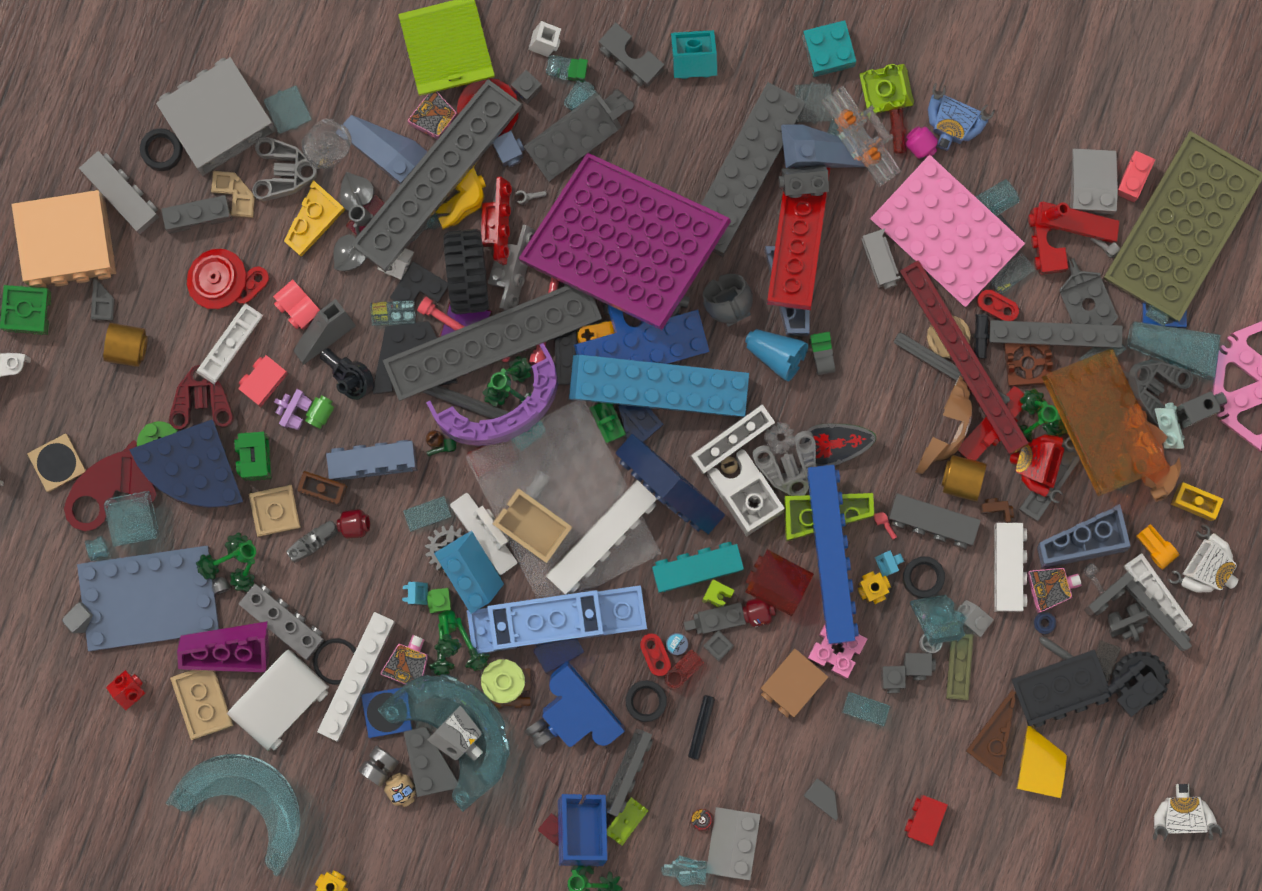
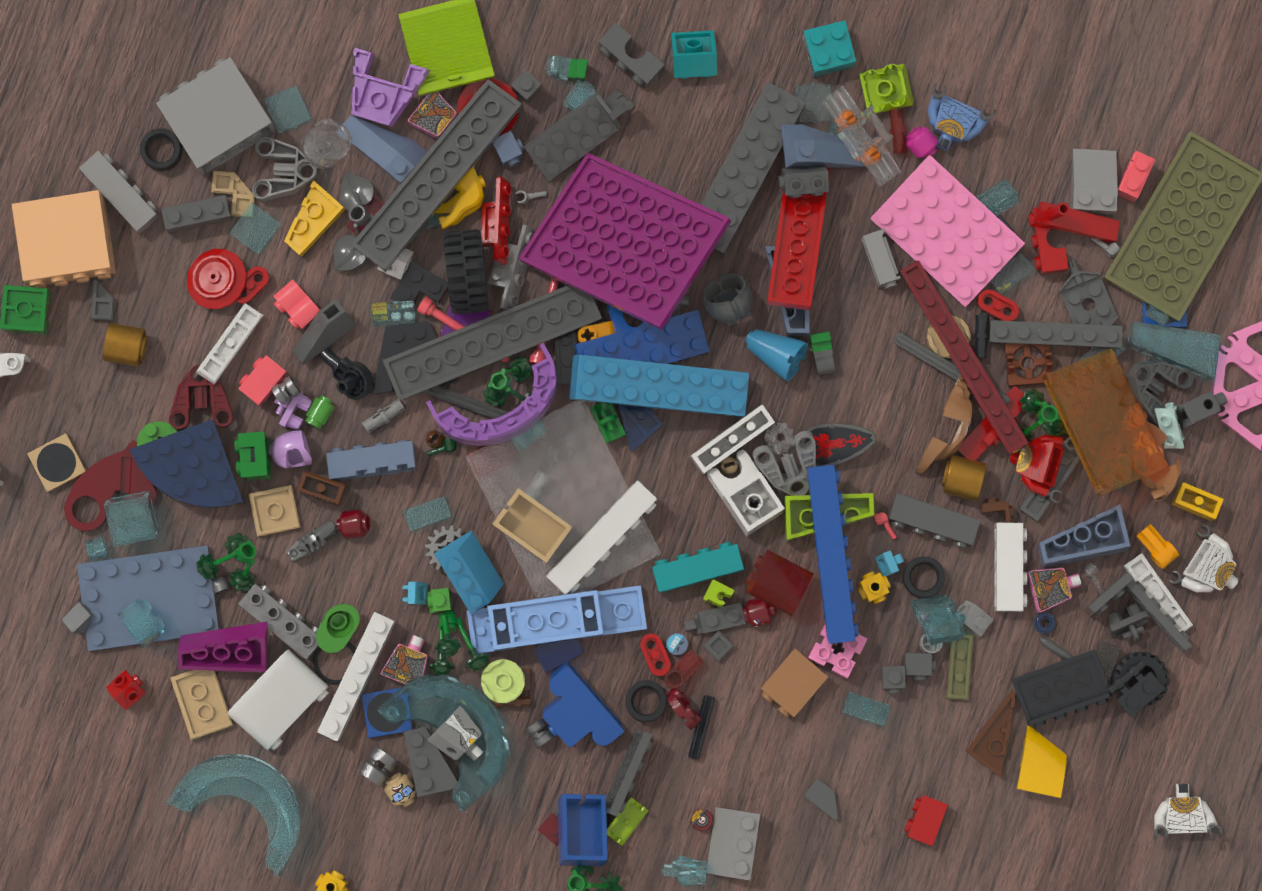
(141, 622): none -> clear light blue brick
(254, 228): none -> clear light blue piece
(286, 390): none -> flat silver wheel
(290, 450): none -> lavender piece
(337, 627): none -> bright green piece
(378, 98): none -> medium lavender wing
(383, 416): none -> light grey pin
(489, 536): white bracket -> none
(545, 39): white brick -> none
(669, 485): dark blue brick -> none
(679, 703): none -> dark red plate

